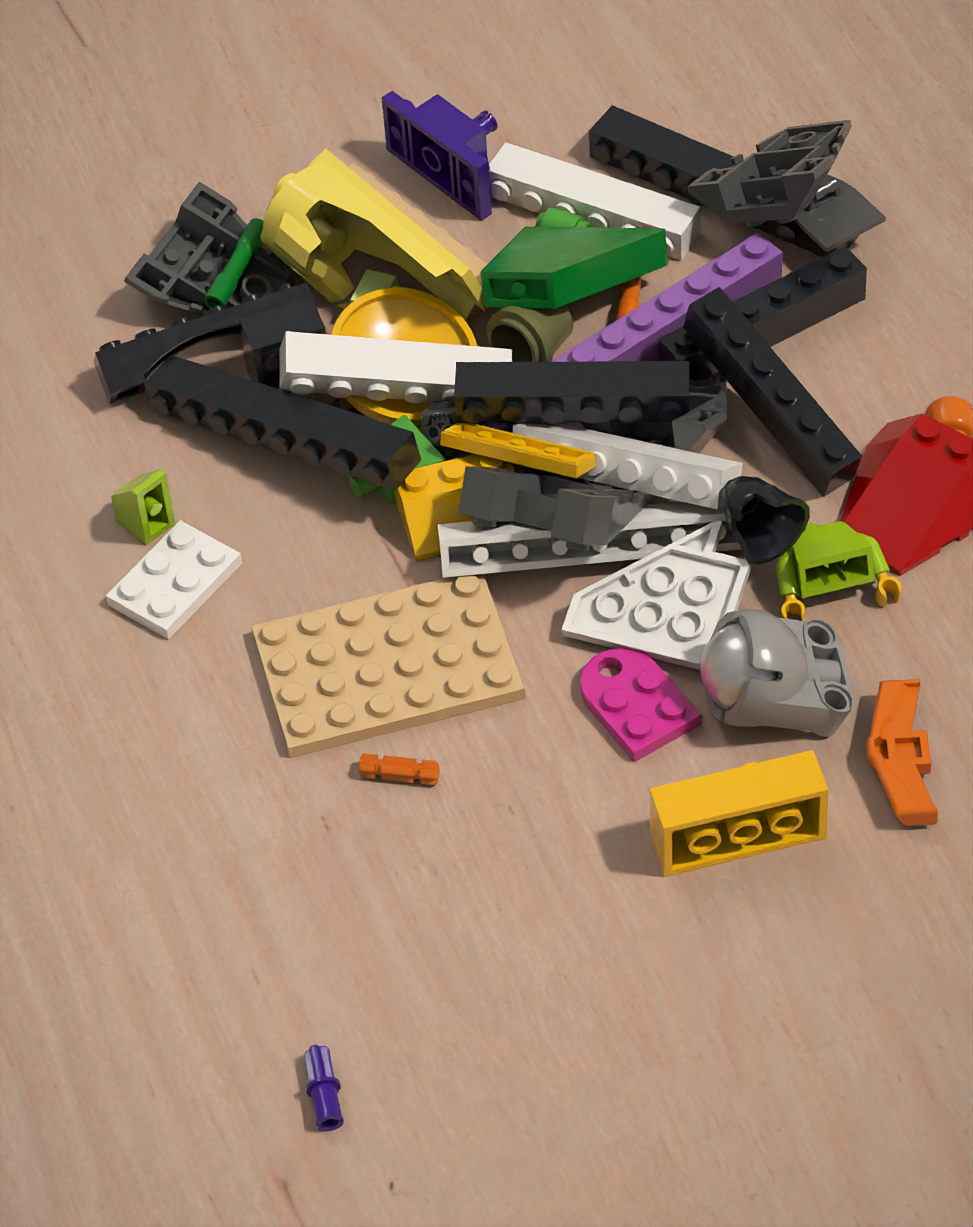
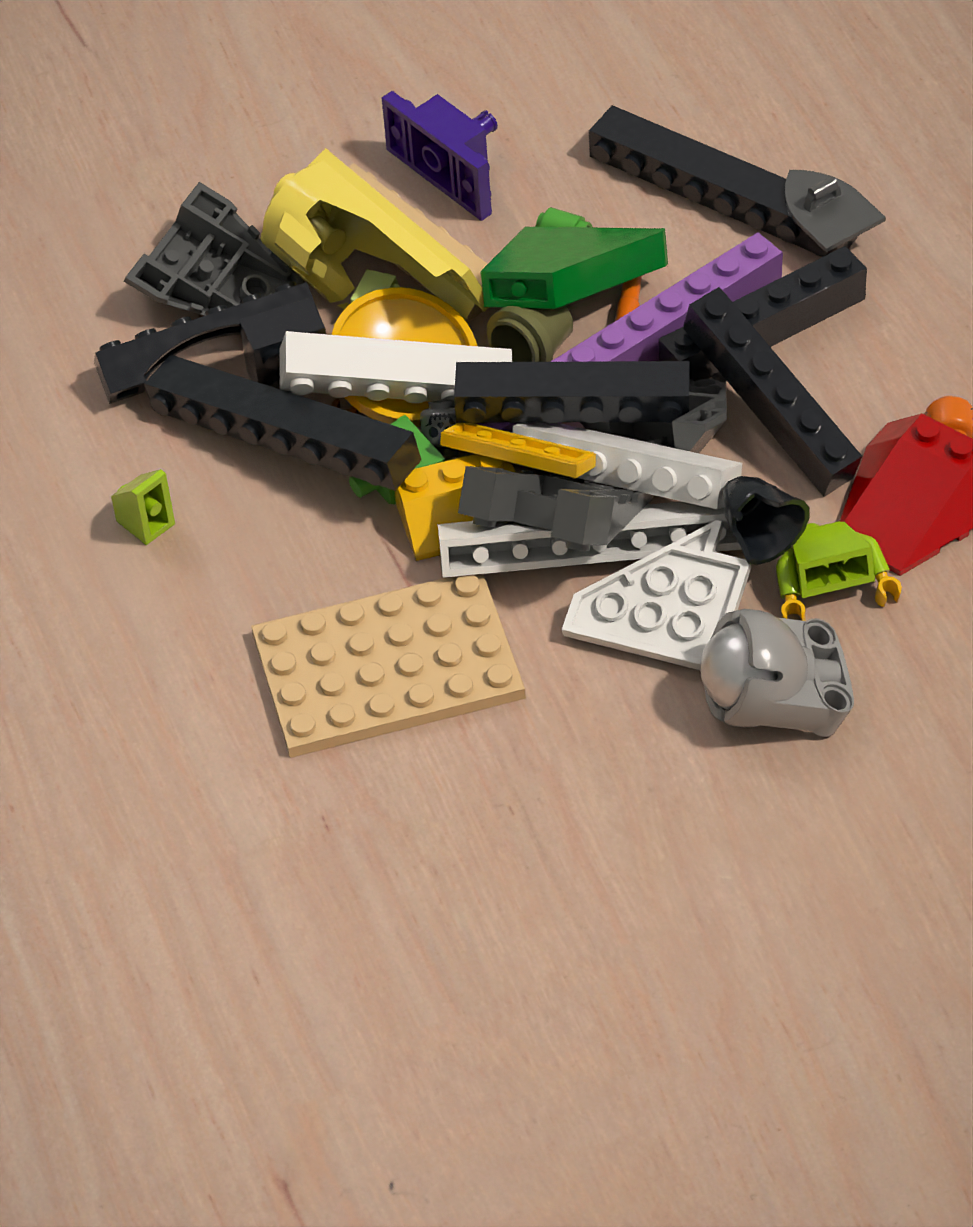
(174, 579): white plate -> none
(227, 280): green piece -> none
(323, 1088): dark purple axle -> none
(399, 769): orange axle -> none
(605, 202): white brick -> none
(638, 704): dark pink plate -> none
(738, 813): yellow brick -> none
(775, 179): dark grey wedge -> none
(901, 753): orange plate -> none

